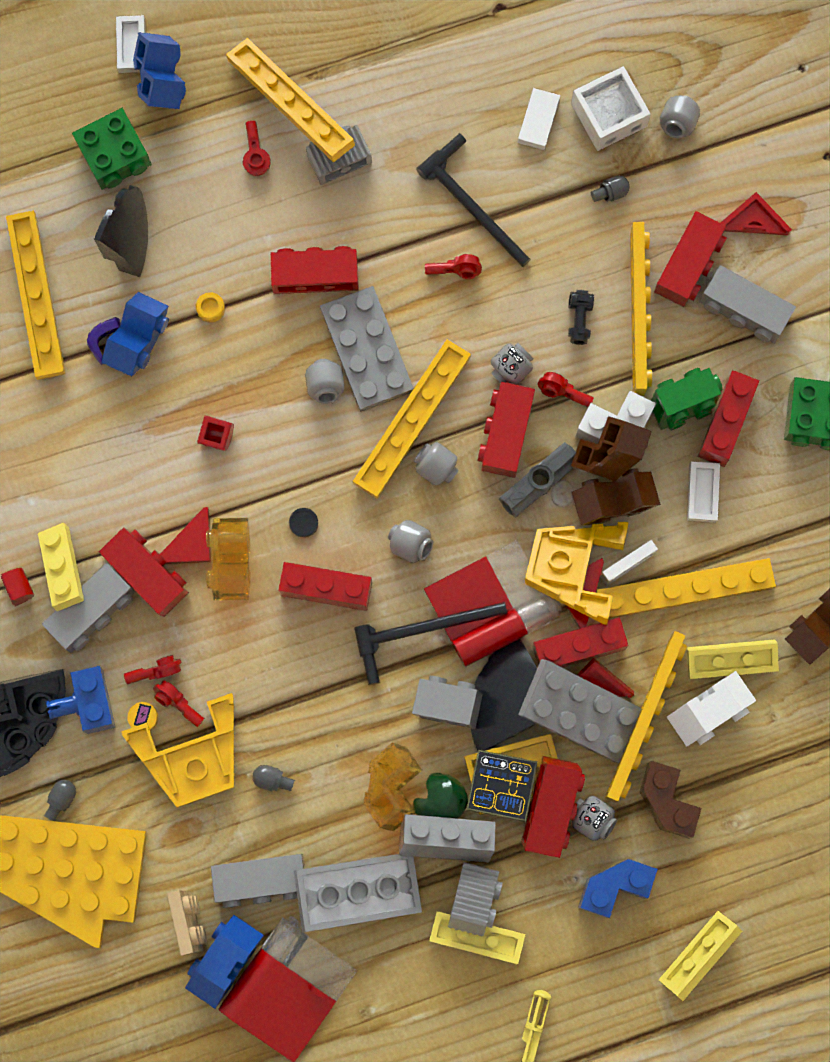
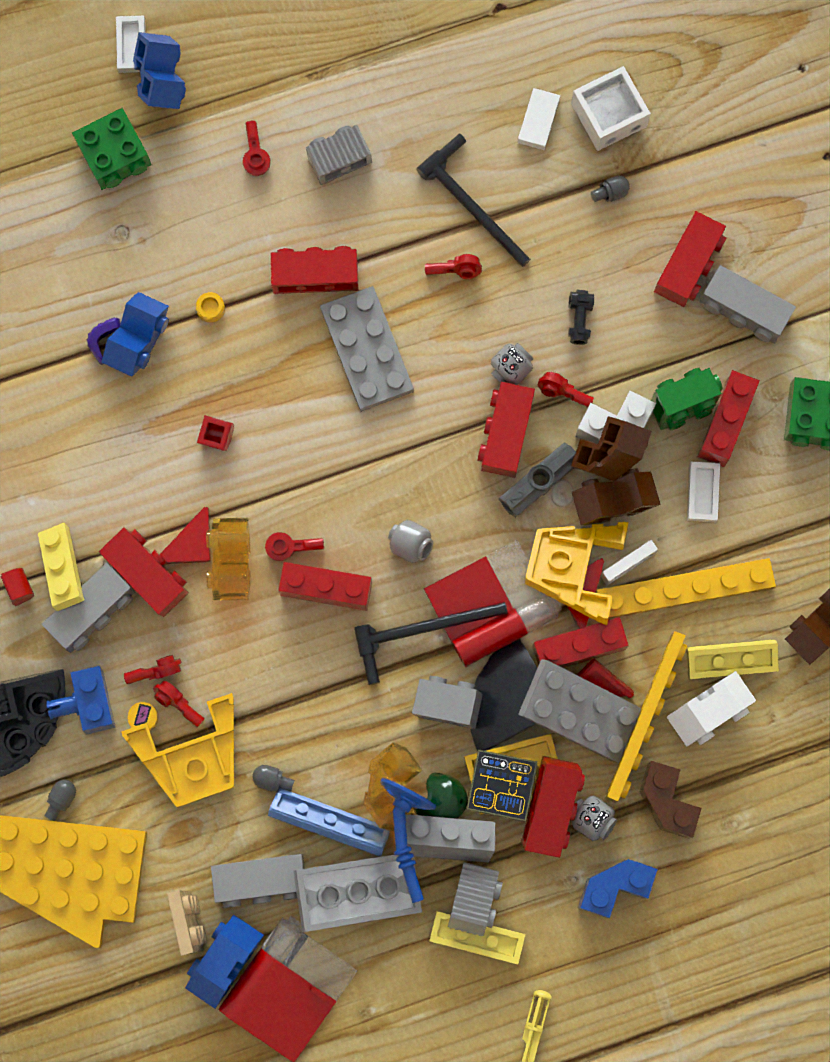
(35, 295): yellow plate -> none
(124, 232): black brick -> none
(281, 546): none -> red plate
(290, 100): yellow plate -> none
(303, 522): black piece -> none
(324, 381): light grey head -> none
(328, 822): none -> medium blue tile
(404, 801): none -> blue dish
(411, 419): yellow plate -> none
(436, 463): light grey head -> none
(639, 298): yellow plate -> none
(679, 116): light grey head -> none
(700, 955): light yellow plate -> none
(756, 217): red tile -> none

